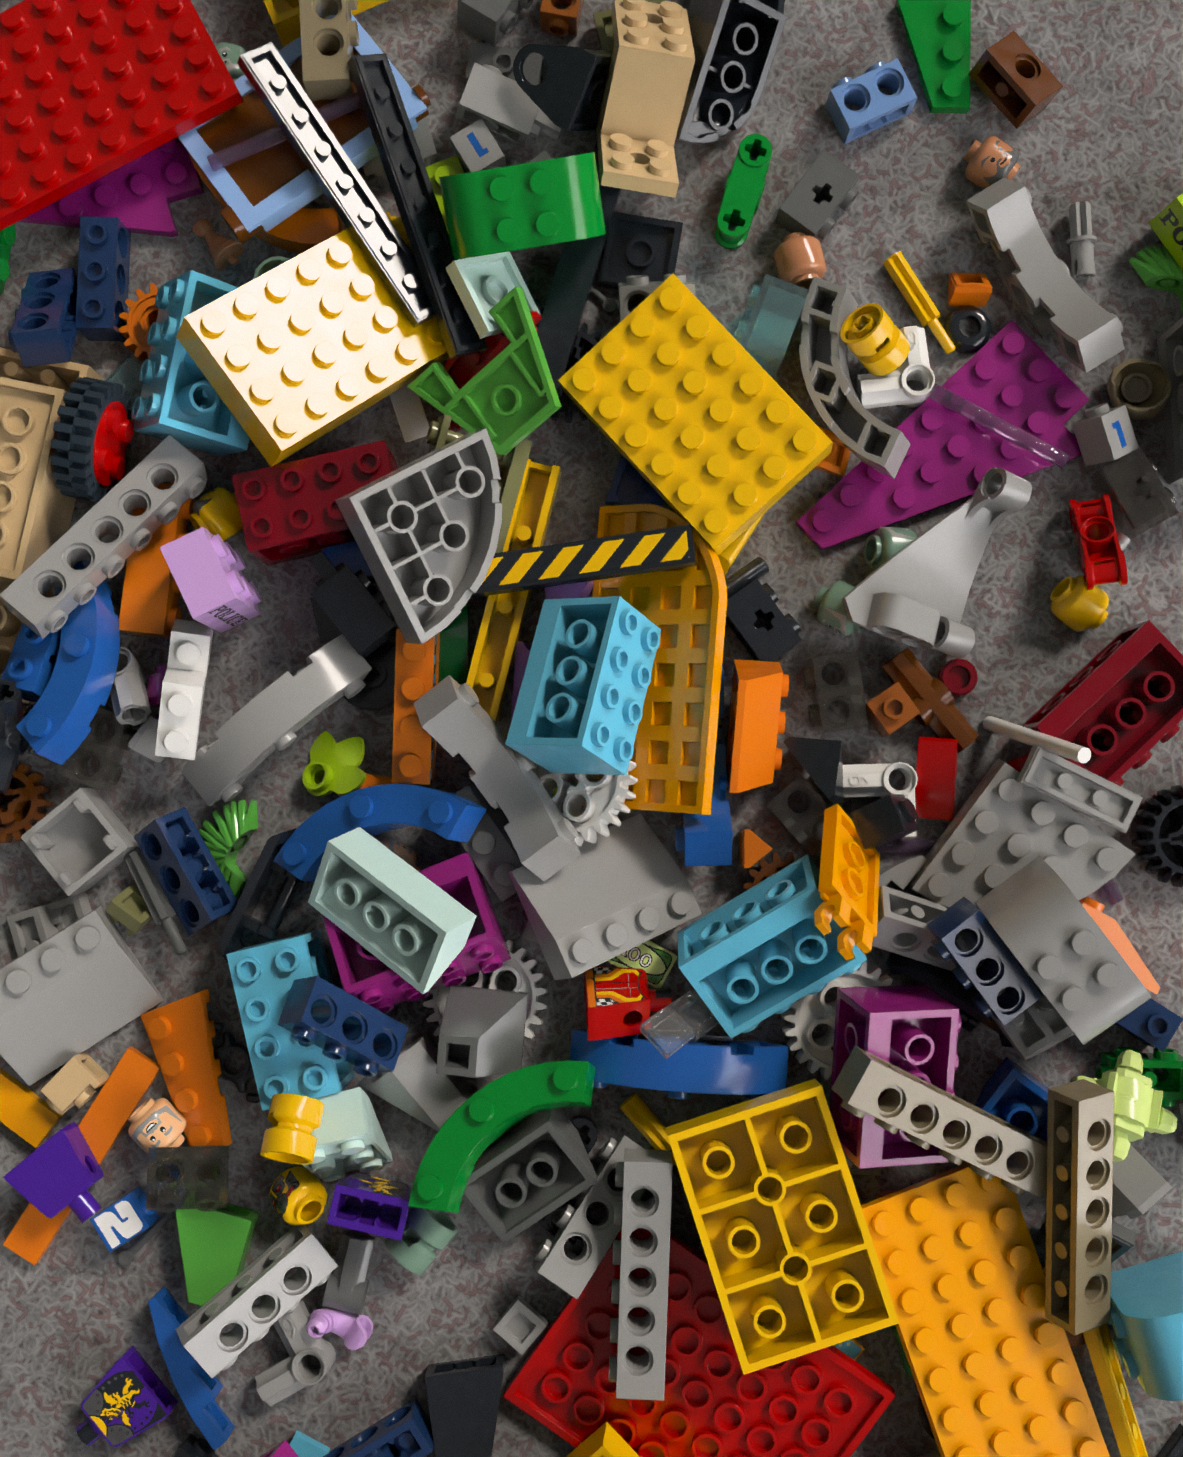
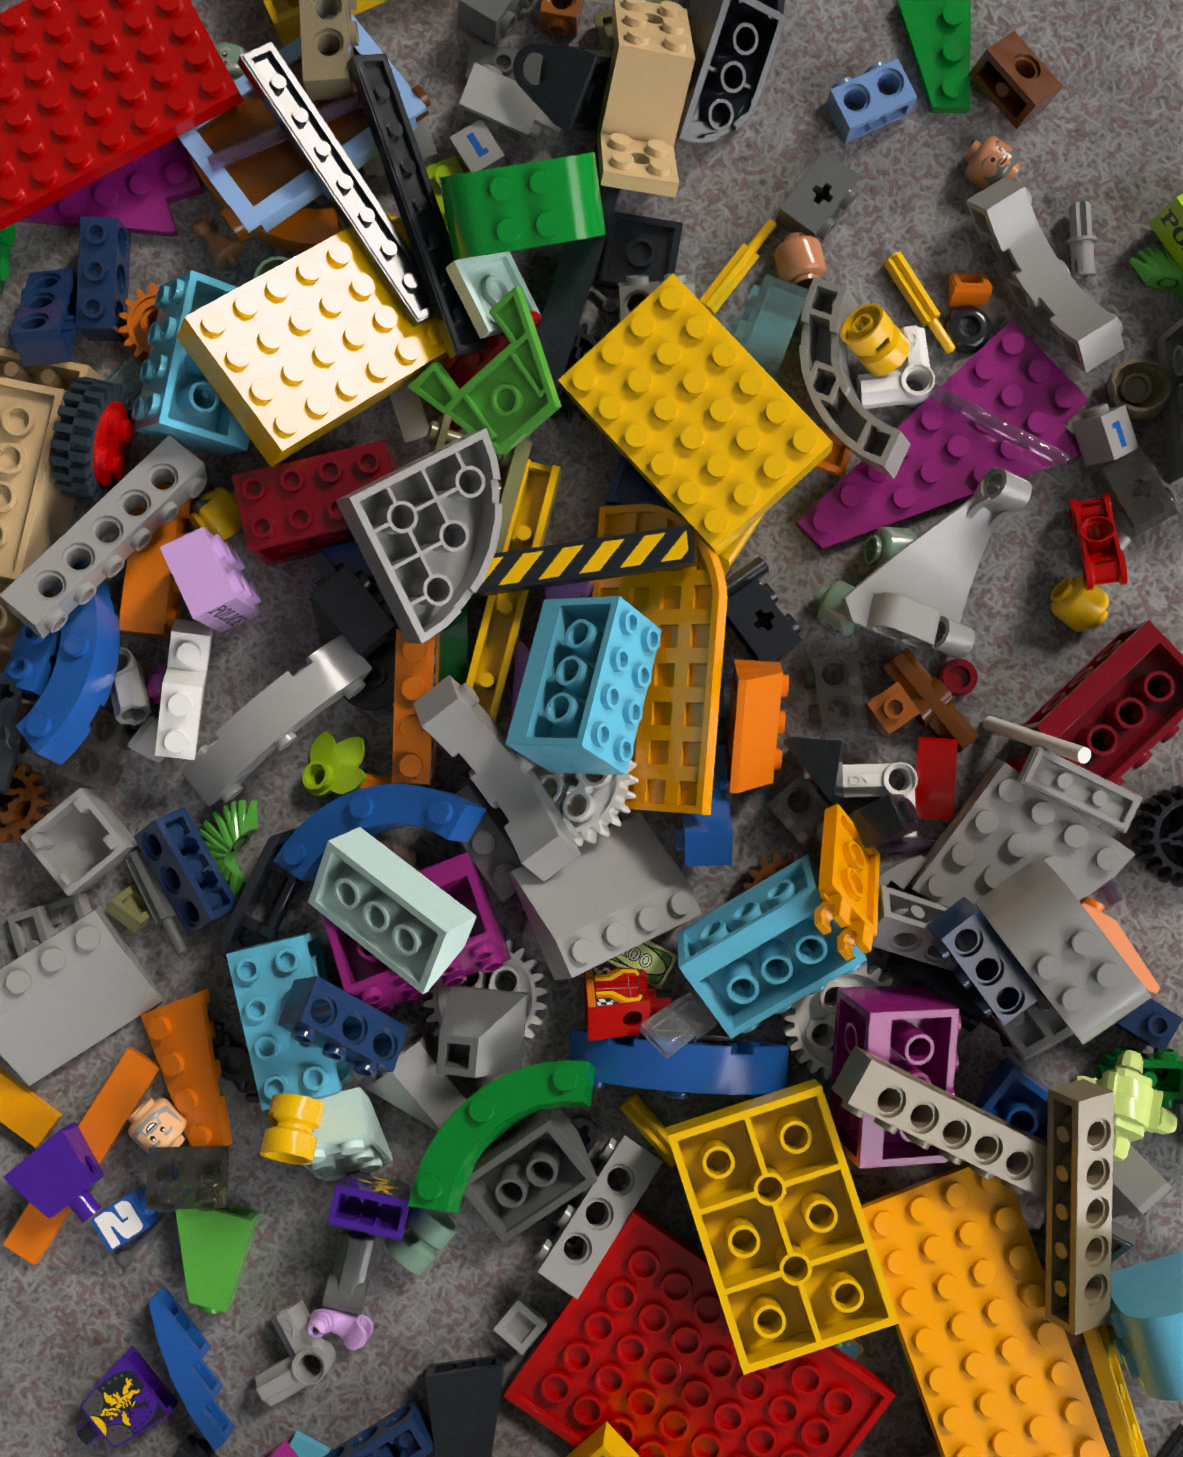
(74, 1083): tan brick -> none
(234, 1302): light grey brick -> none
(298, 1196): yellow head -> none
(641, 1375): light grey brick -> none
(735, 270): none -> yellow axle
(743, 191): green piece -> none
(751, 848): orange slope -> none

